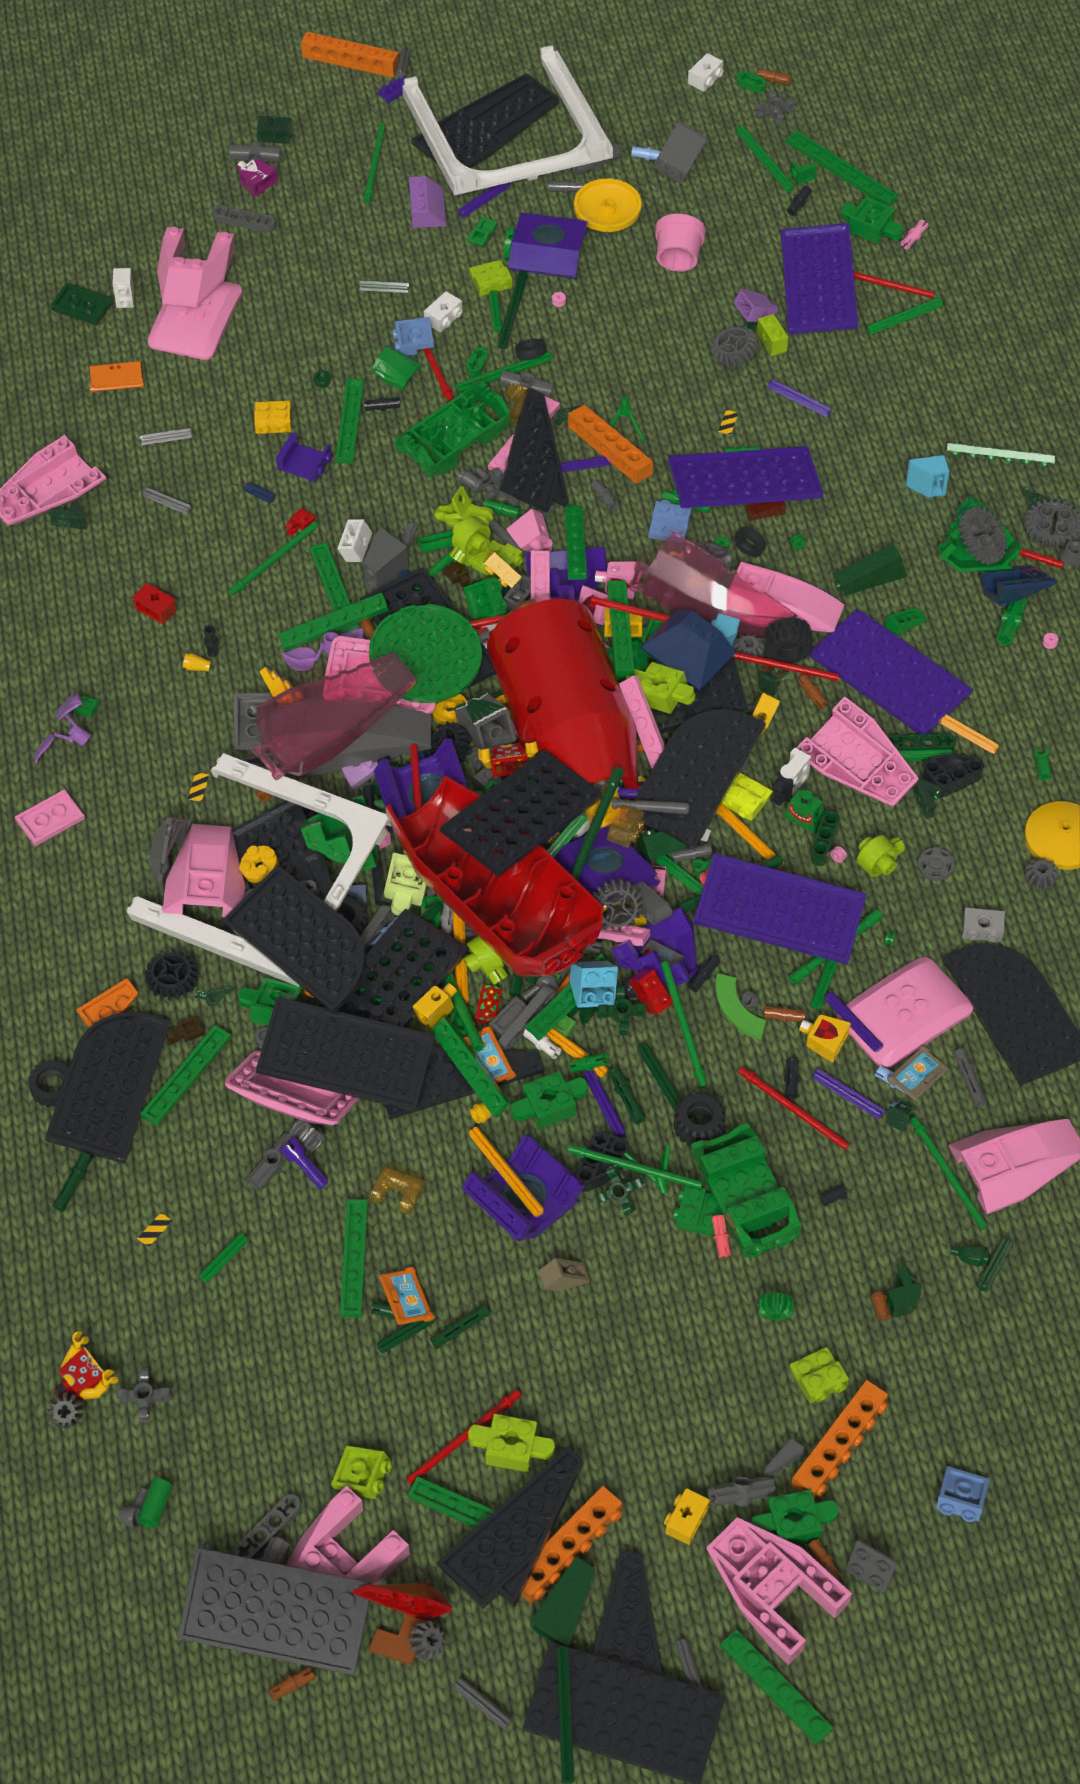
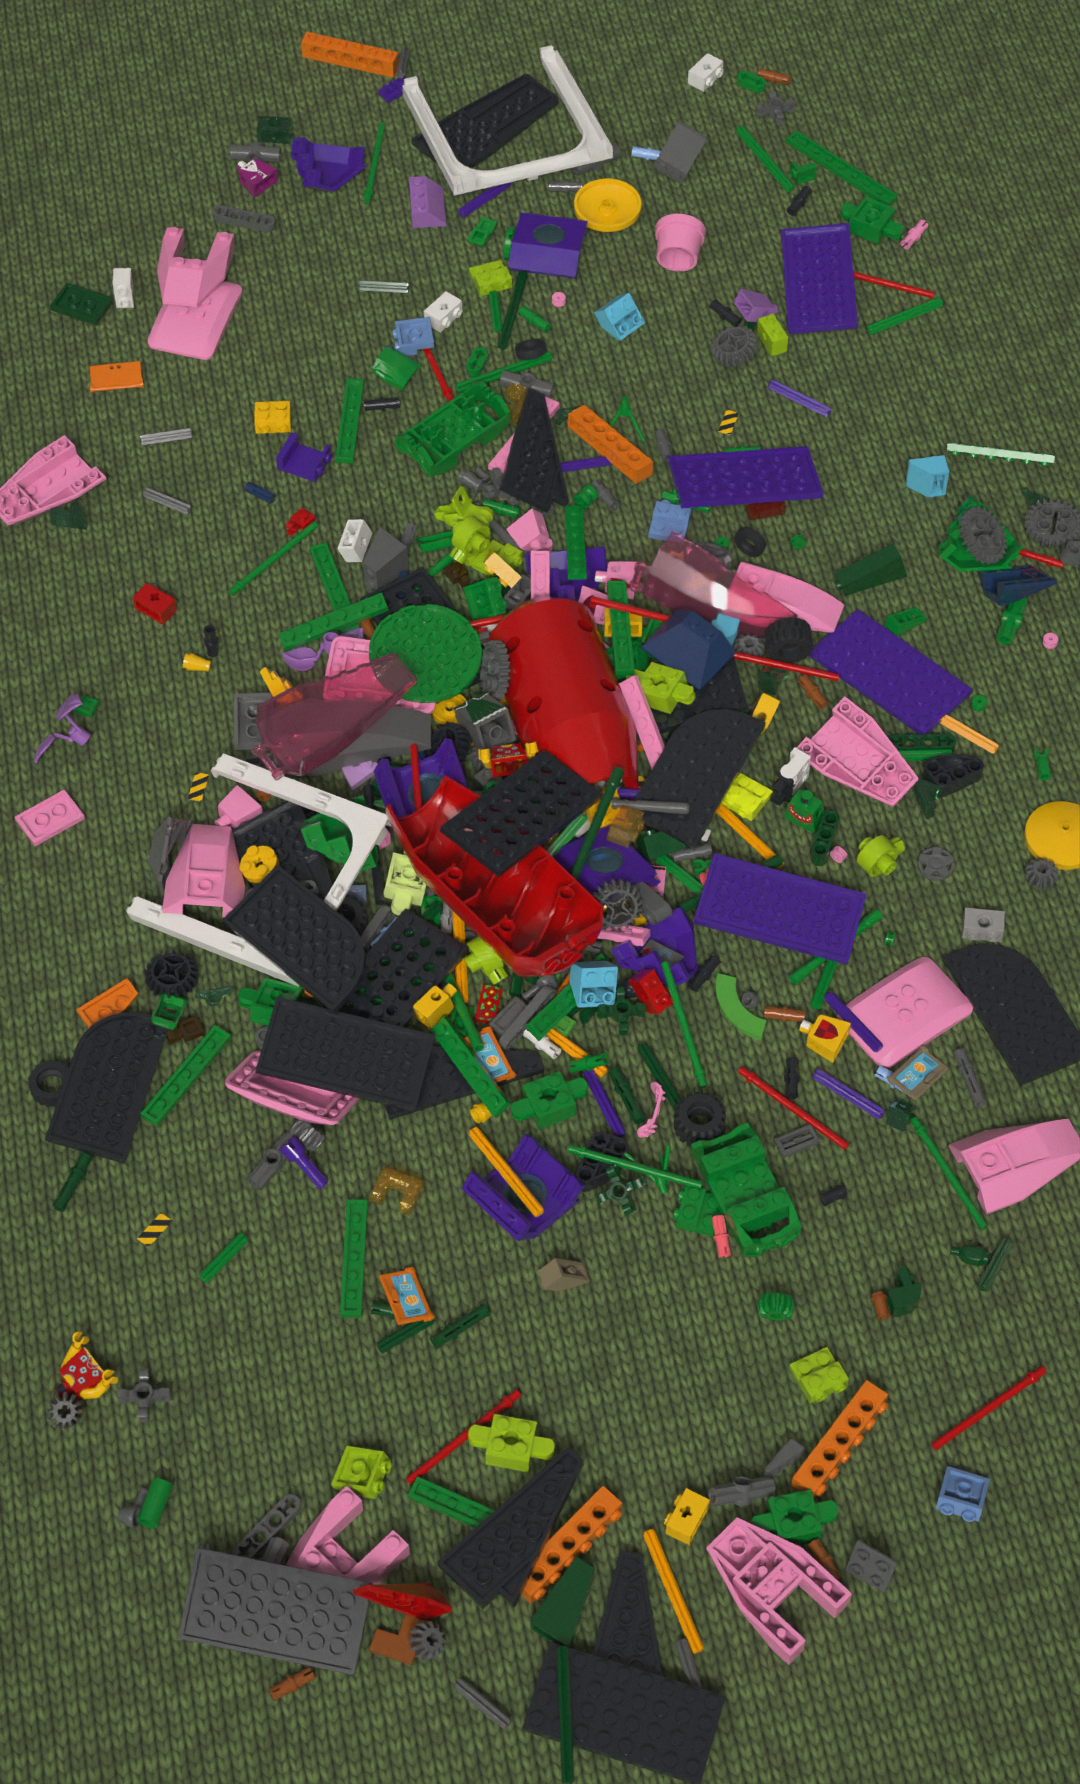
(159, 1014): none -> green piece
(237, 808): none -> bright pink torso
(322, 379): dark green tile -> none
(326, 166): none -> dark purple panel
(495, 669): none -> dark grey gear
(534, 319): none -> green pin
(586, 496): none -> green wheel
(620, 316): none -> medium azure slope
(649, 1128): none -> bright pink piece
(663, 444): none -> dark grey pin
(673, 1591): none -> light orange axle
(725, 313): none -> black pin
(776, 1687): green plate -> none
(798, 1148): none -> dark grey tile
(979, 703): none -> green piece
(1031, 1378): none -> red bar

